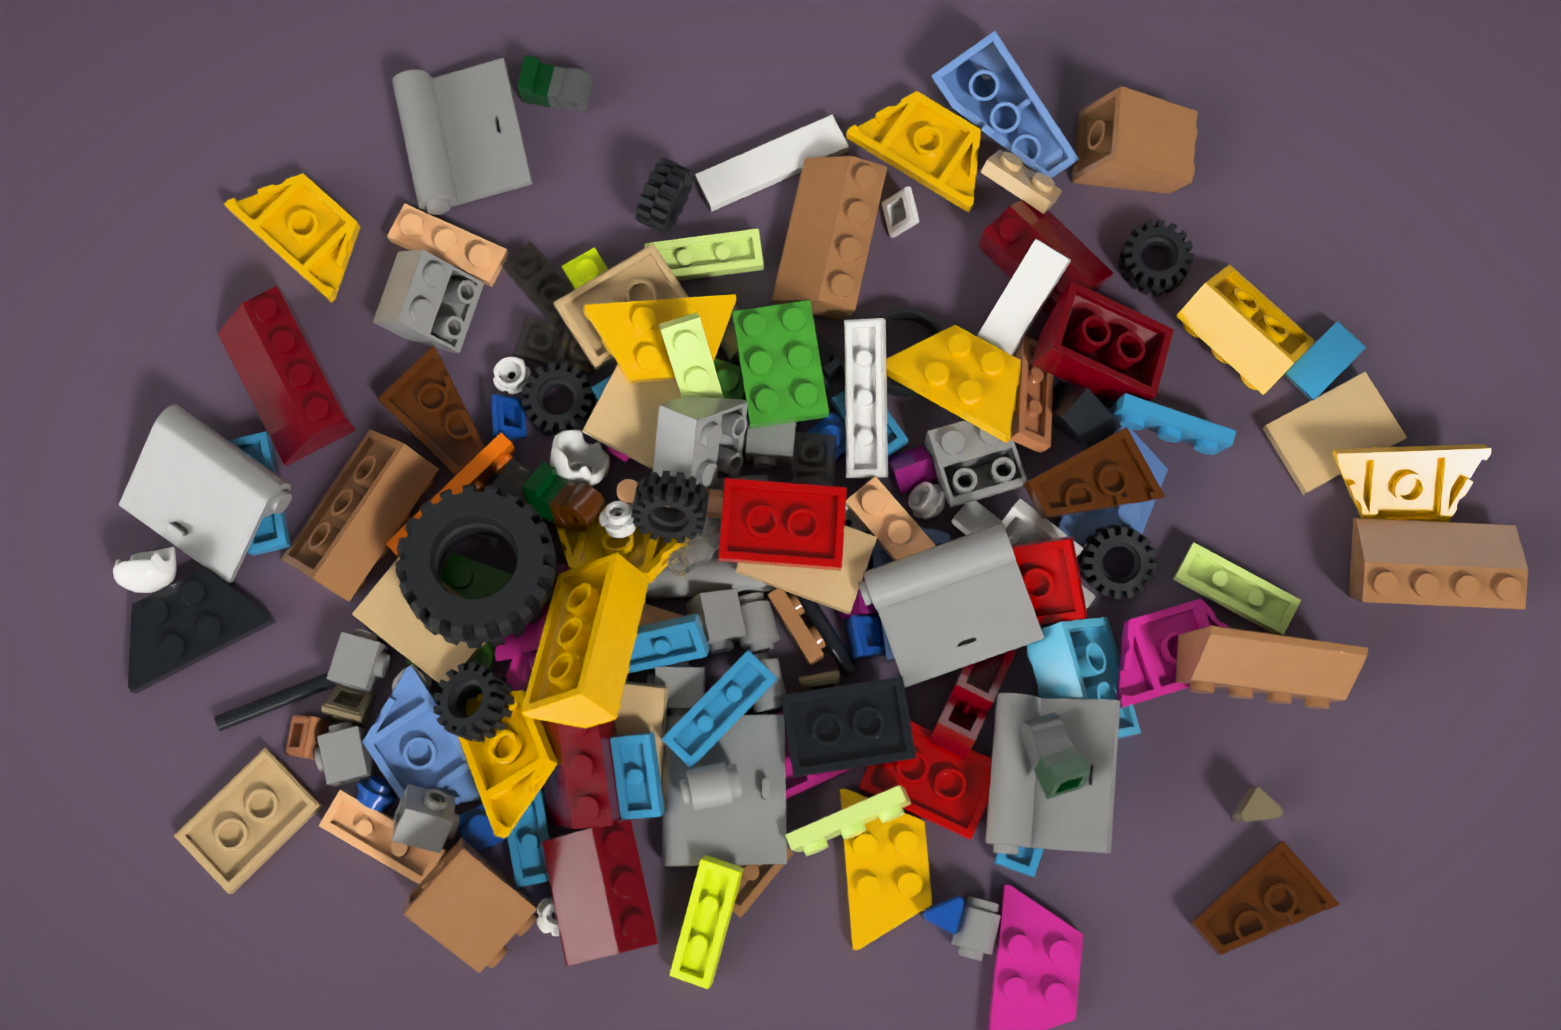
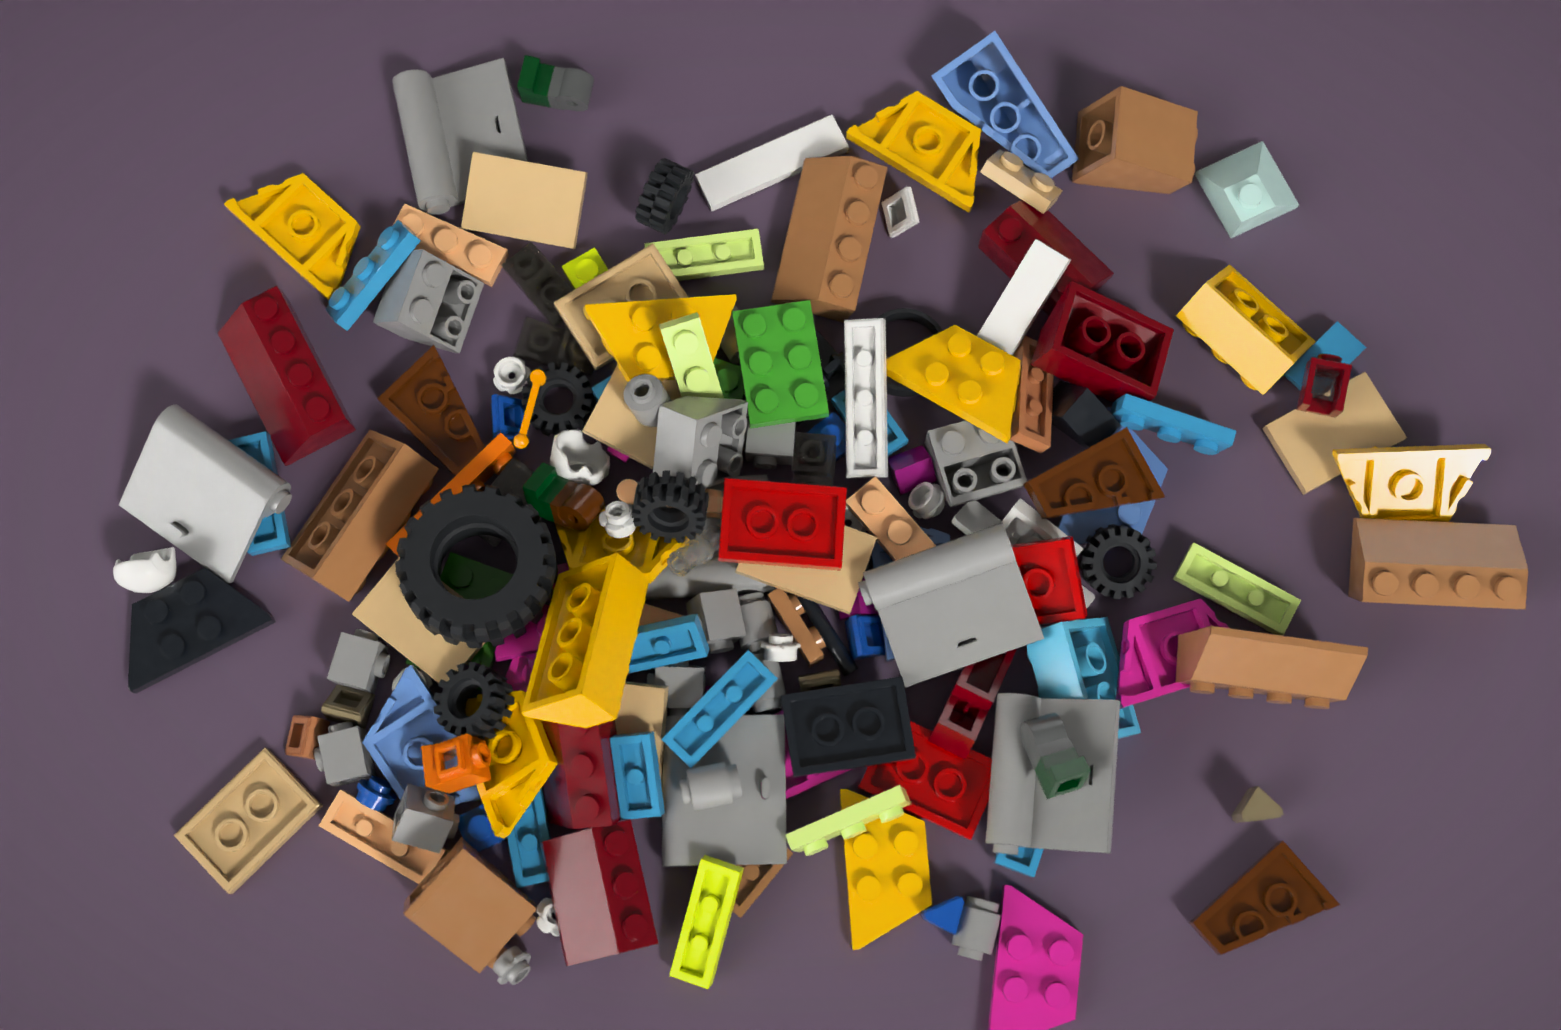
(273, 702): black bar -> none
(372, 274): none -> dark azure plate
(456, 763): none -> orange window
(512, 966): none -> light grey plate
(524, 200): none -> tan tile
(538, 379): none -> light orange hinge
(643, 397): none -> light grey brick
(780, 648): none -> white plate
(1163, 237): black tyre -> none
(1246, 189): none -> light aqua slope
(1324, 385): none -> dark red window

